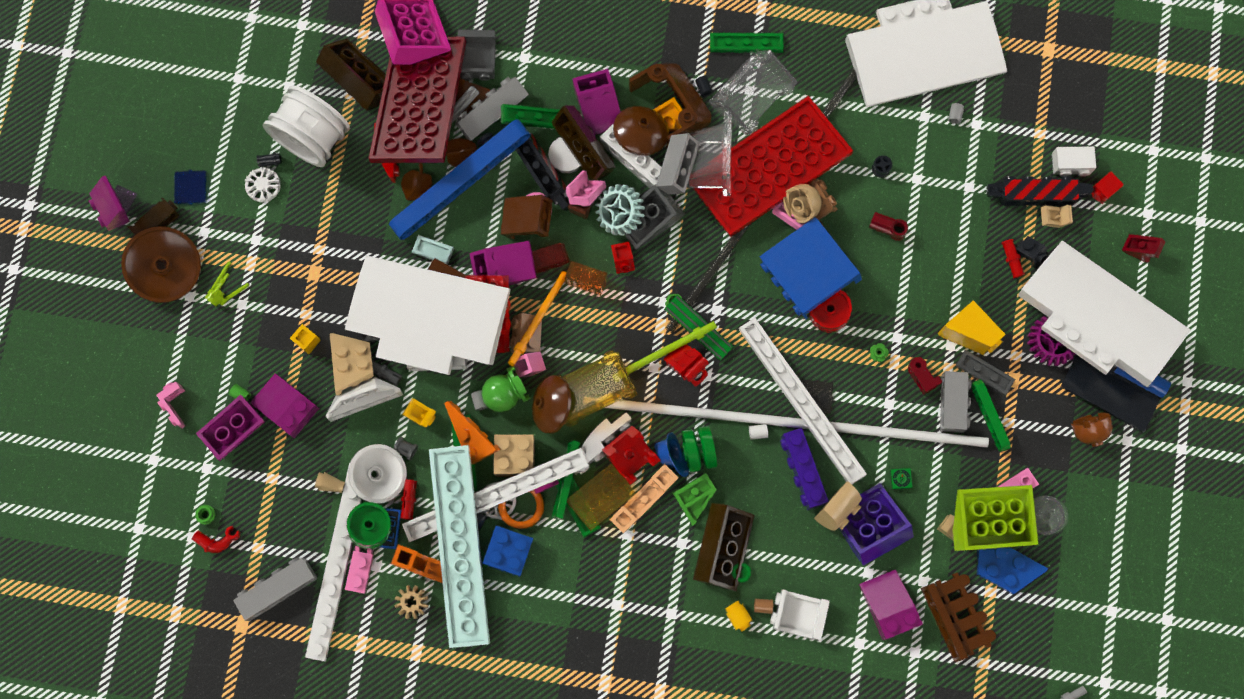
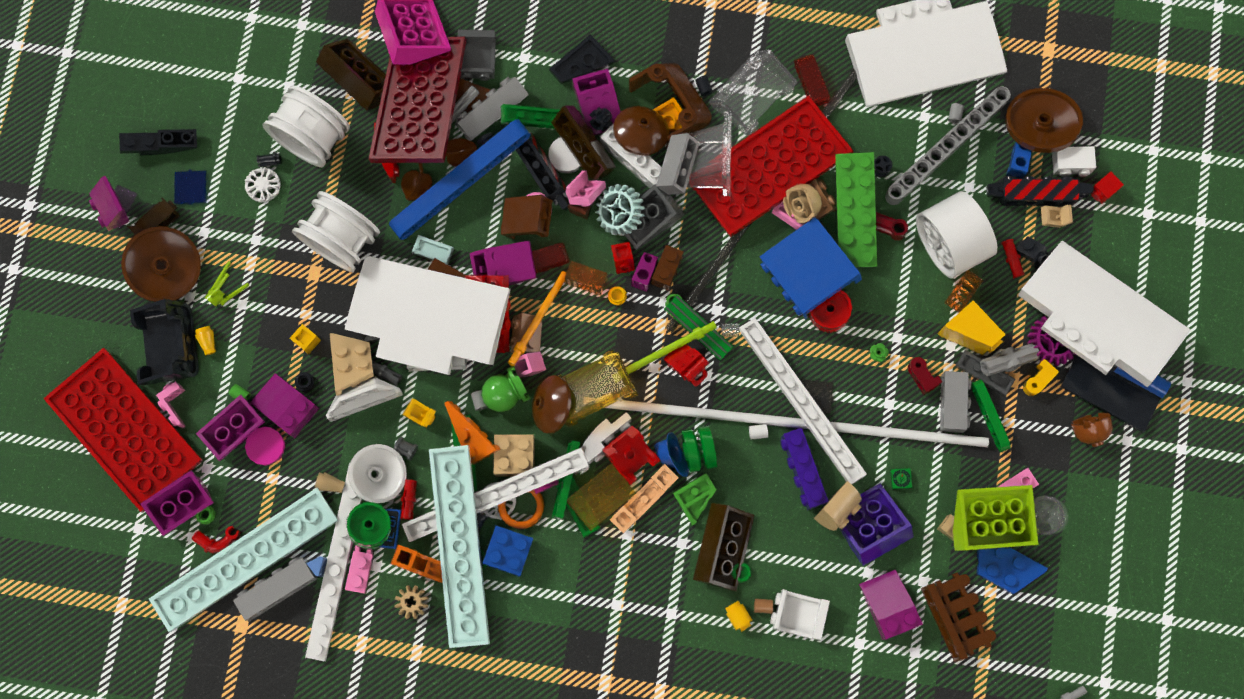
(122, 428): none -> red plate
(158, 143): none -> black slope
(167, 341): none -> black windscreen
(177, 502): none -> magenta slope
(205, 338): none -> yellow cone
(243, 560): none -> light aqua plate
(265, 446): none -> dark pink tile
(300, 377): none -> black plate
(318, 566): none -> medium blue slope
(336, 231): none -> white wheel
(581, 60): none -> black wing
(601, 119): none -> black gear
(617, 295): none -> yellow plate
(644, 271): none -> magenta leg
(667, 268): none -> reddish brown brick
(730, 329): none -> clear hinge
(746, 42): green tile -> none
(812, 79): none -> clear red beam
(856, 207): none -> bright green plate
(953, 139): none -> light grey beam
(956, 234): none -> white wheel
(972, 278): none -> clear orange slope
(1009, 359): none -> light grey piece
(1019, 161): none -> blue leg
(1041, 379): none -> yellow leg
(1044, 120): none -> reddish brown dish
(1143, 247): dark red slope -> none

